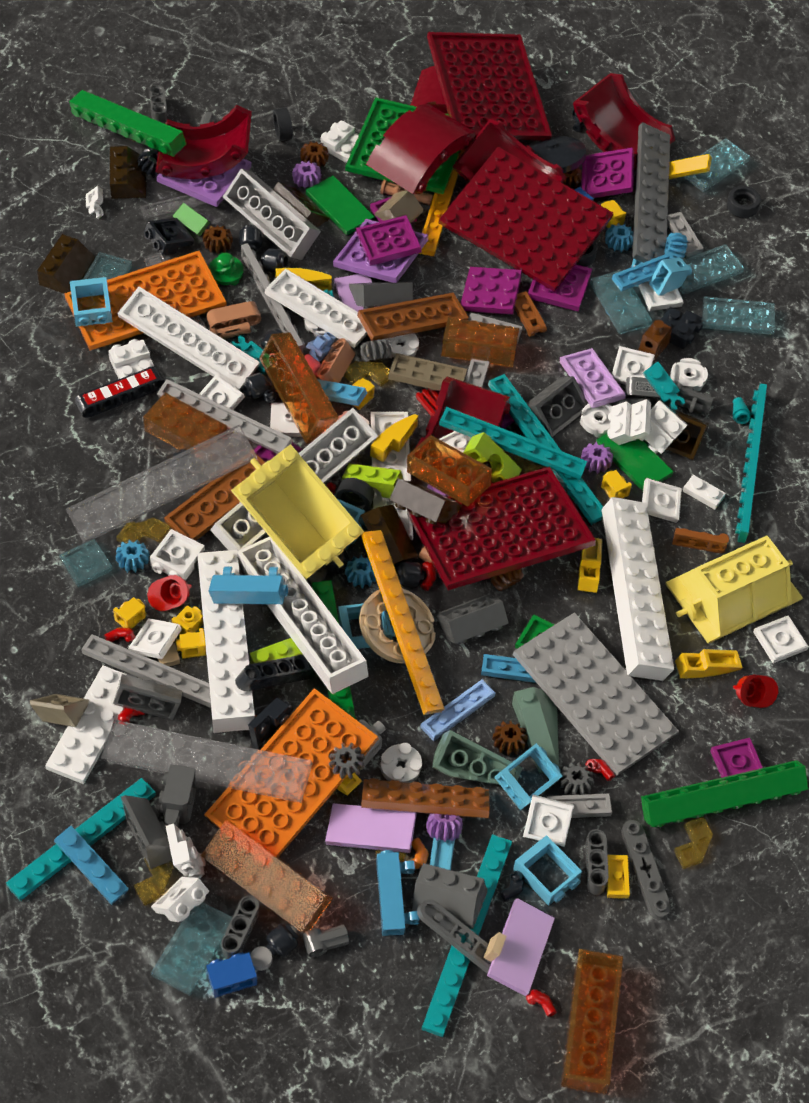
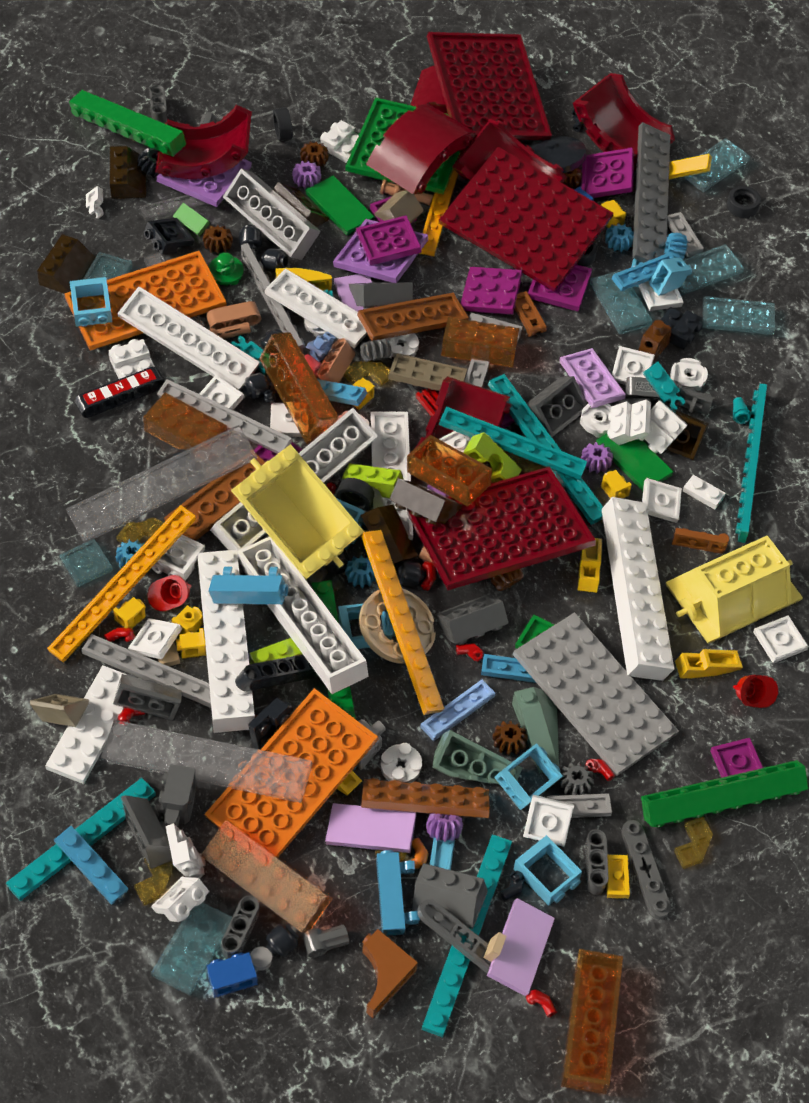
(121, 584): none -> light orange plate
(350, 766): dark grey gear -> none
(391, 967): none -> dark orange arch
(393, 438): yellow slope -> none
(471, 650): none -> red arm

